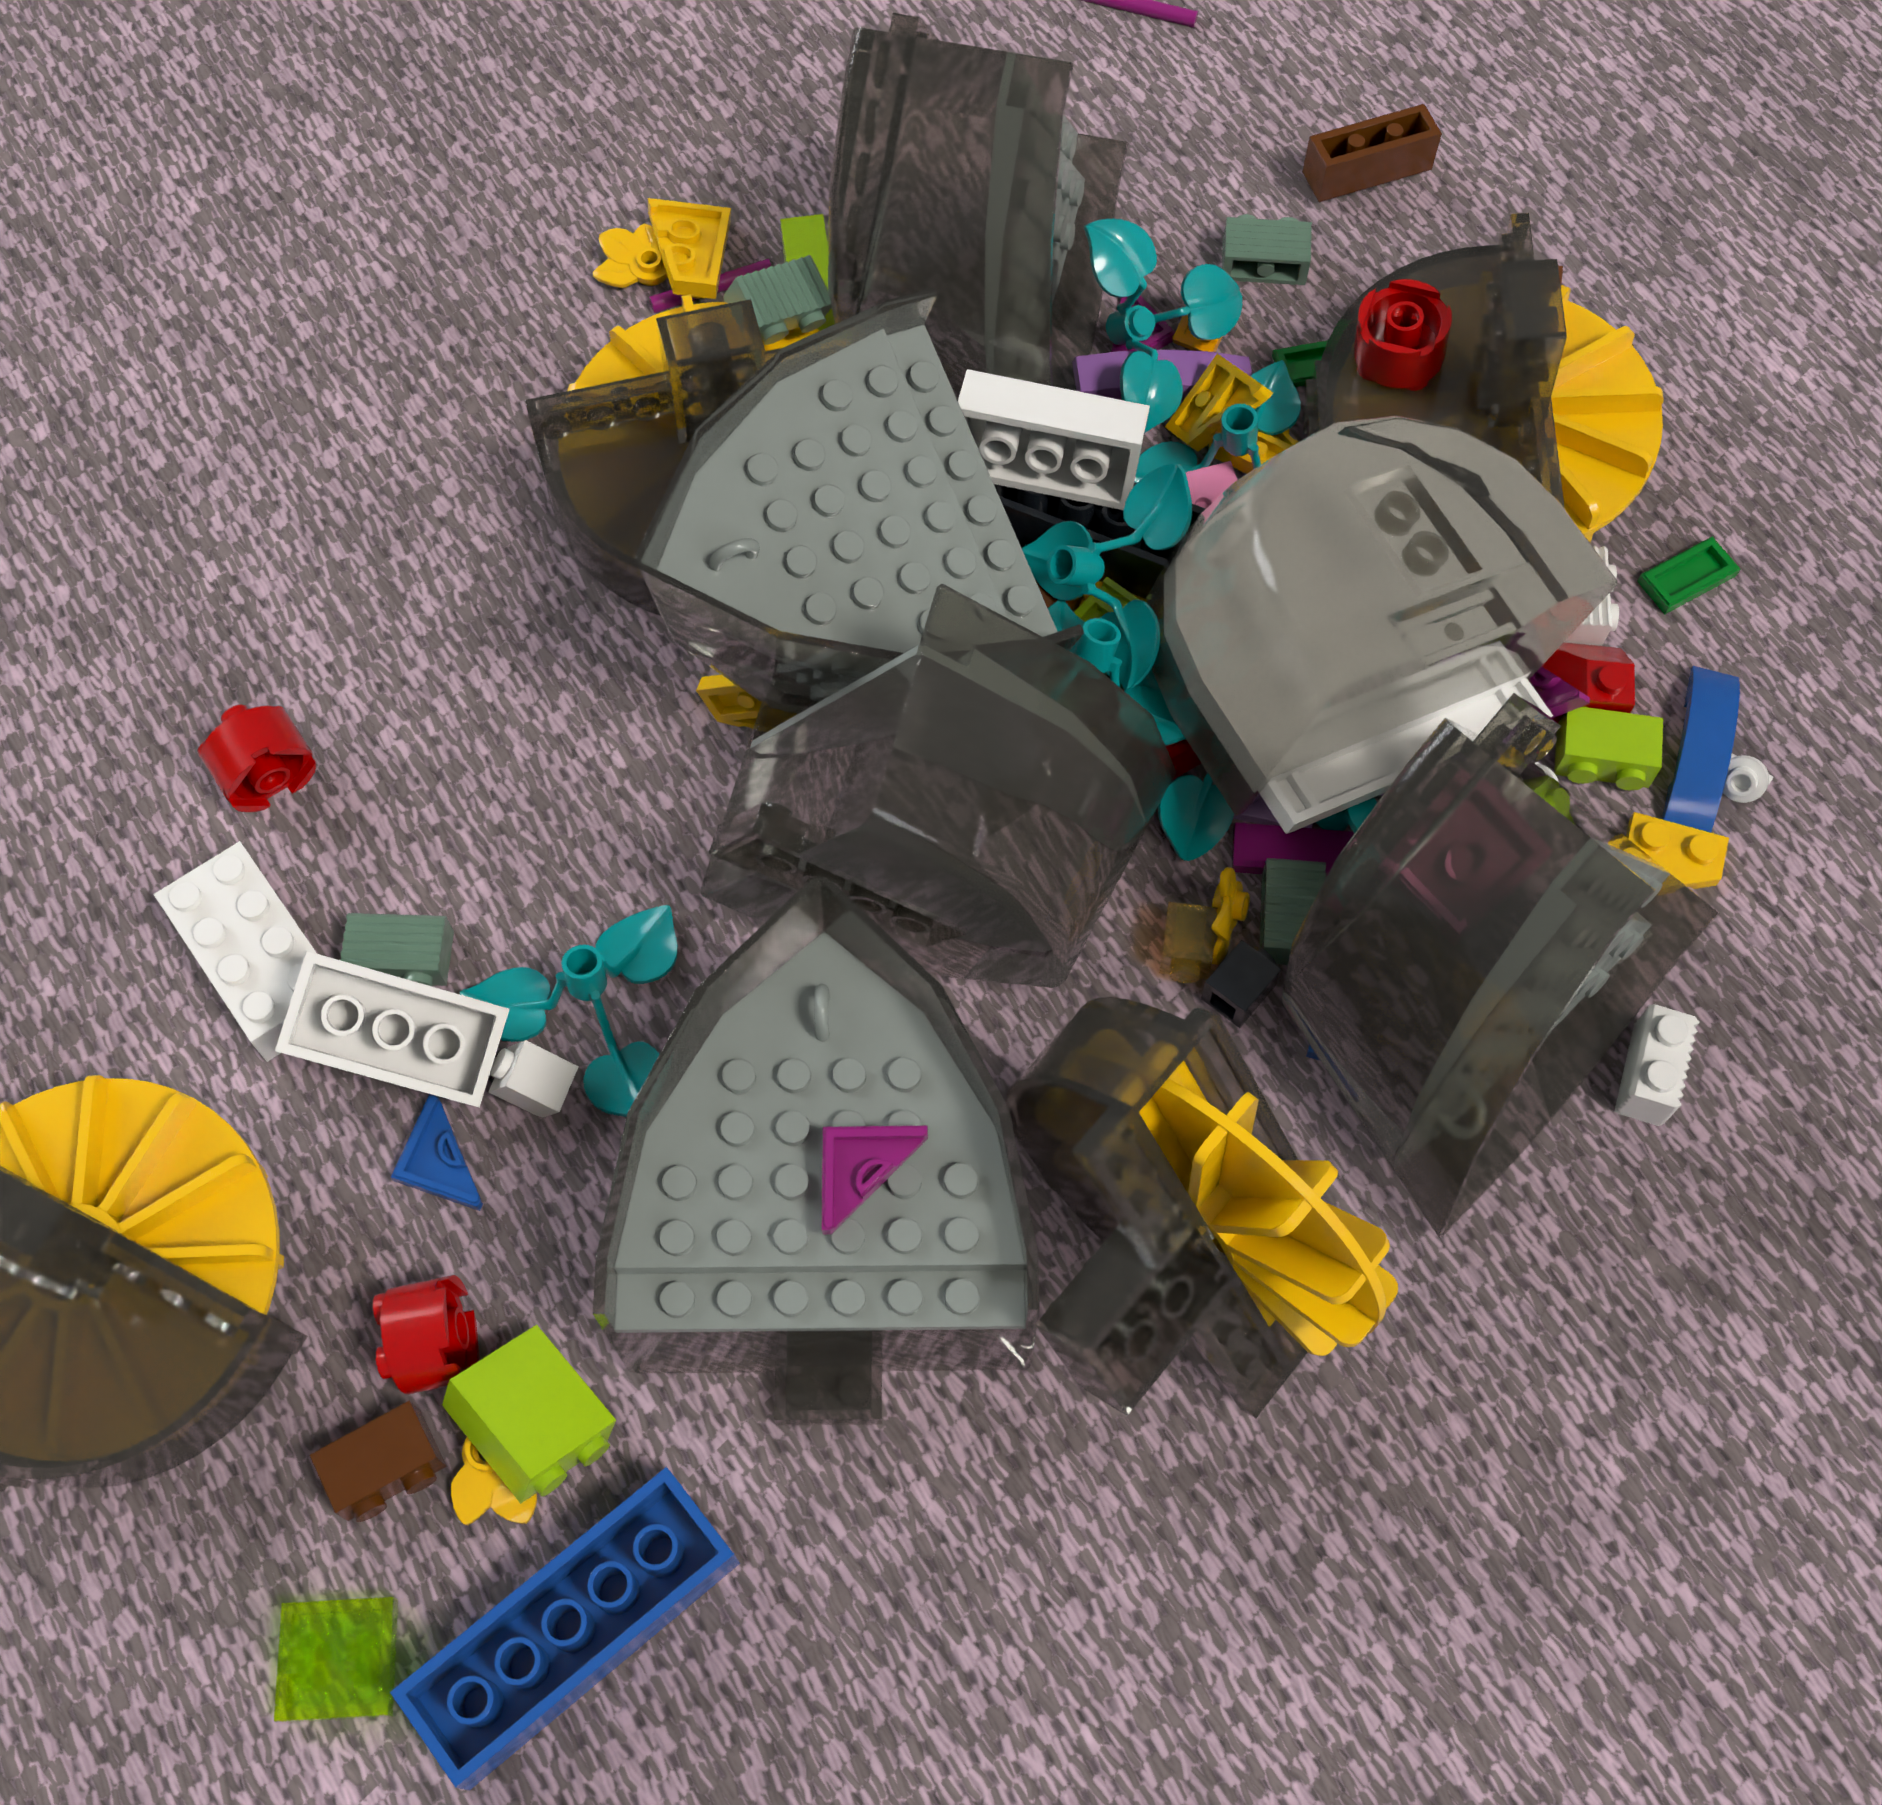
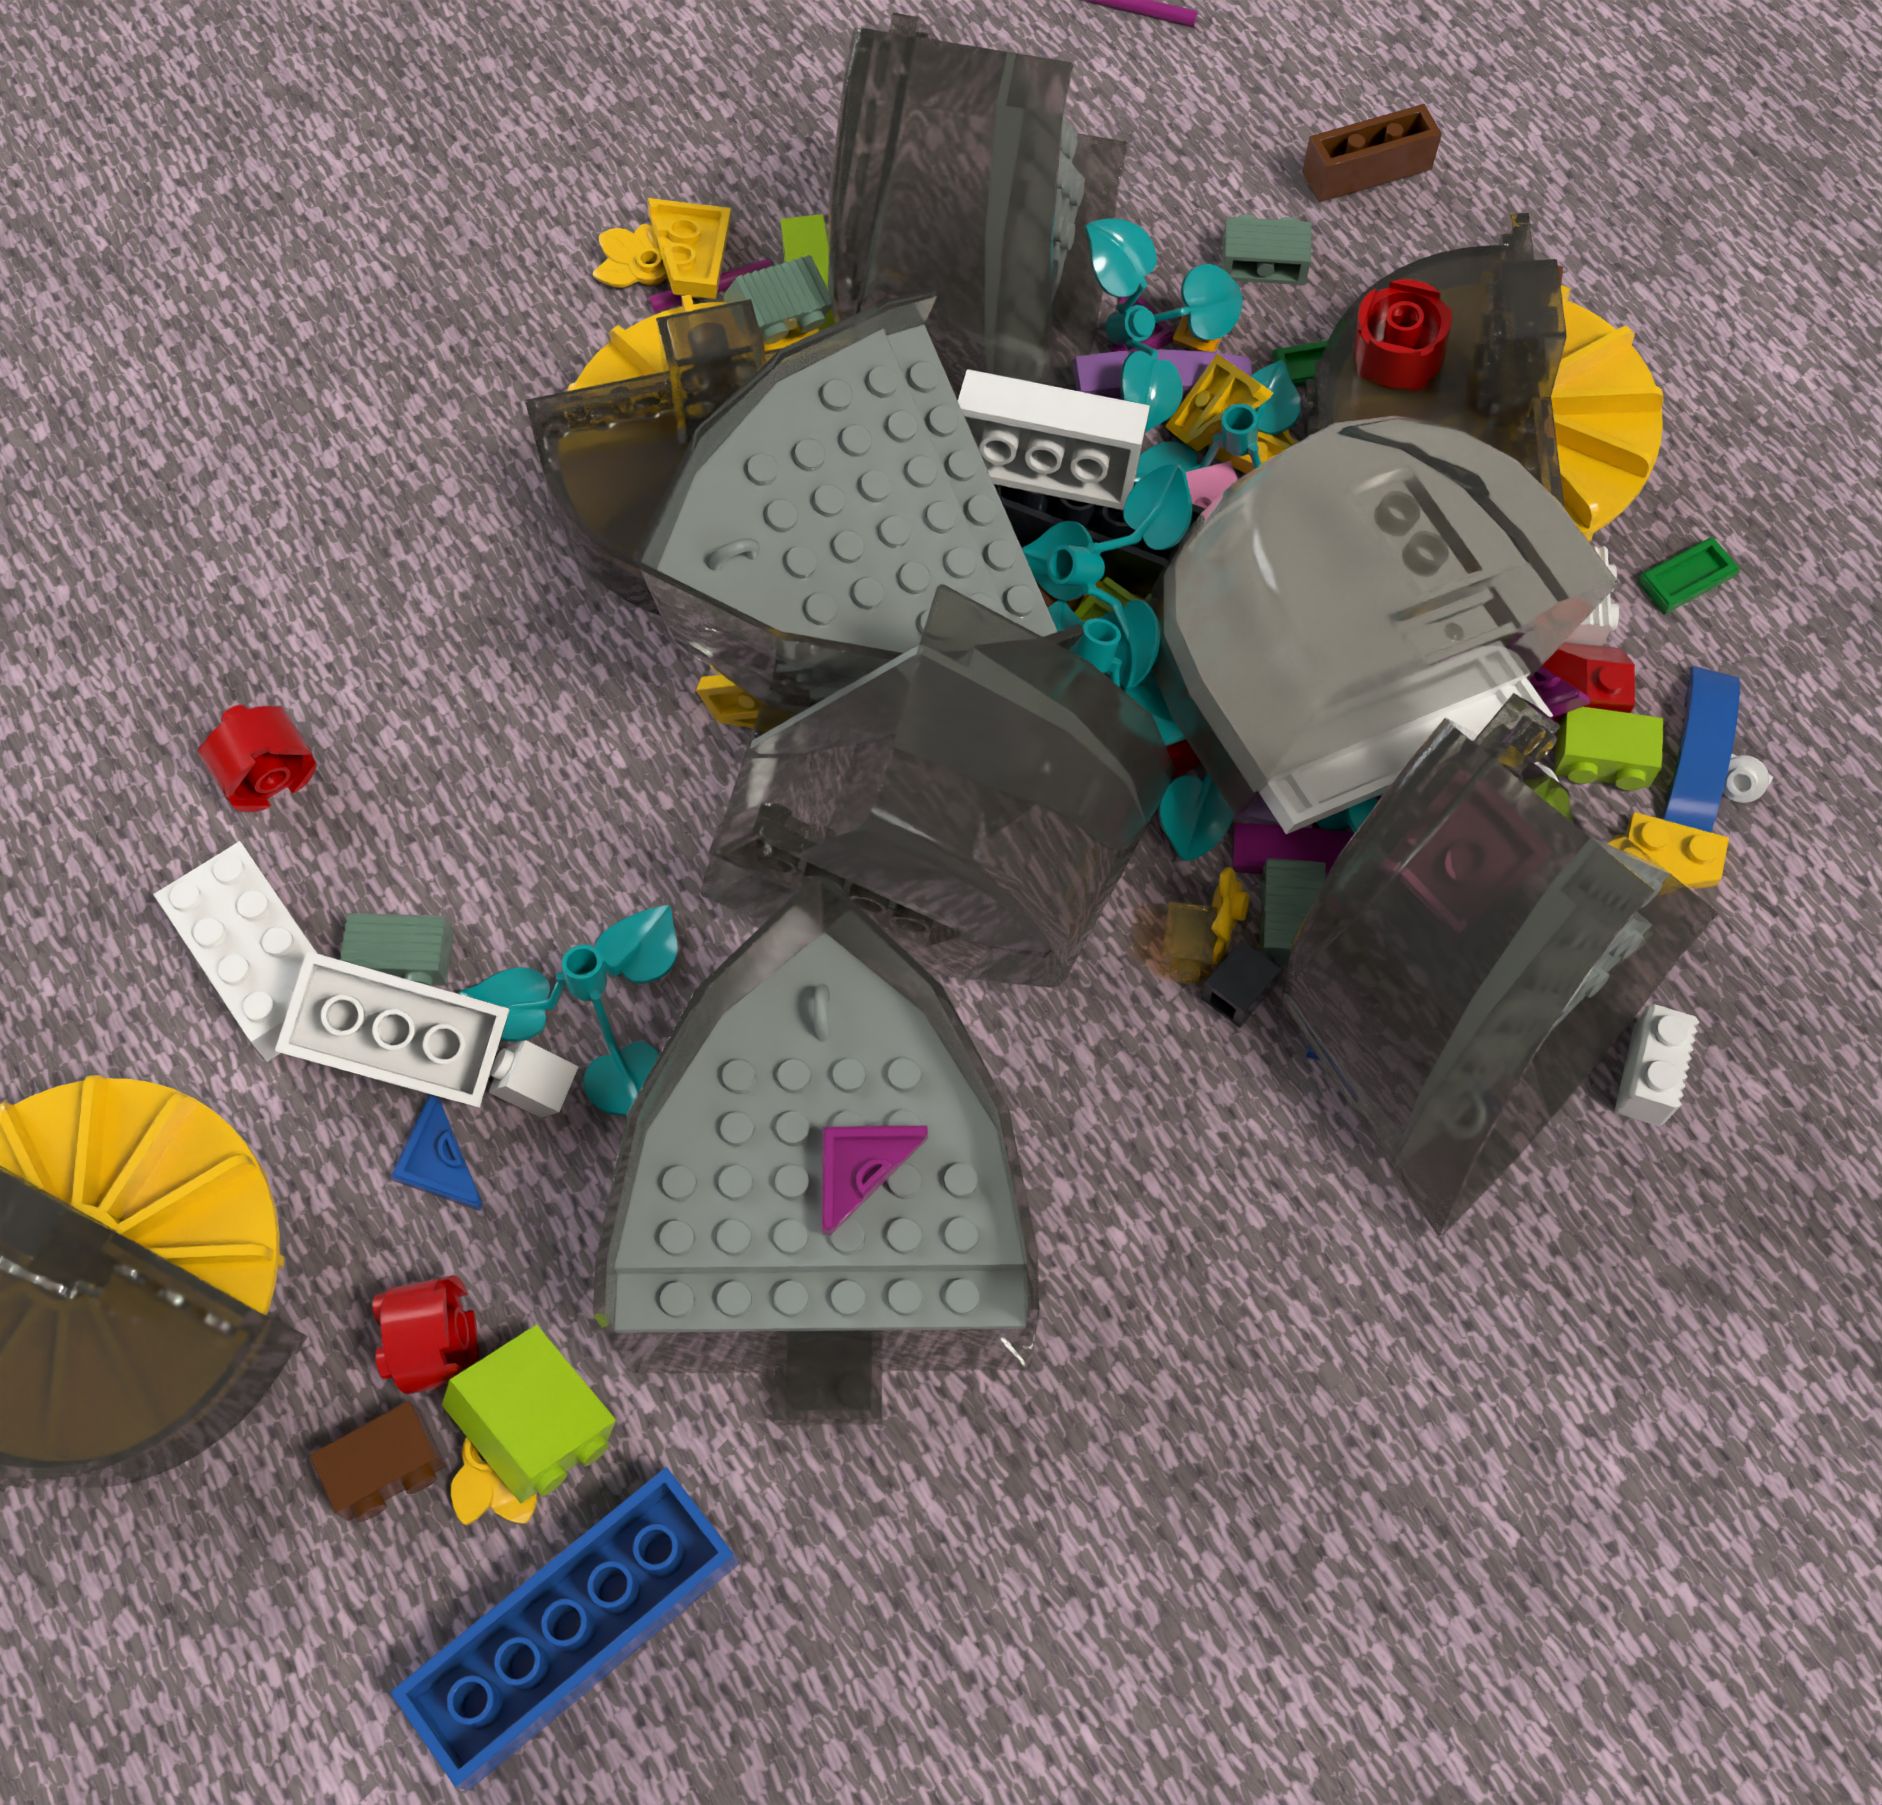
(336, 1660): clear neon green plate -> none
(1198, 1208): clear smoke piece -> none

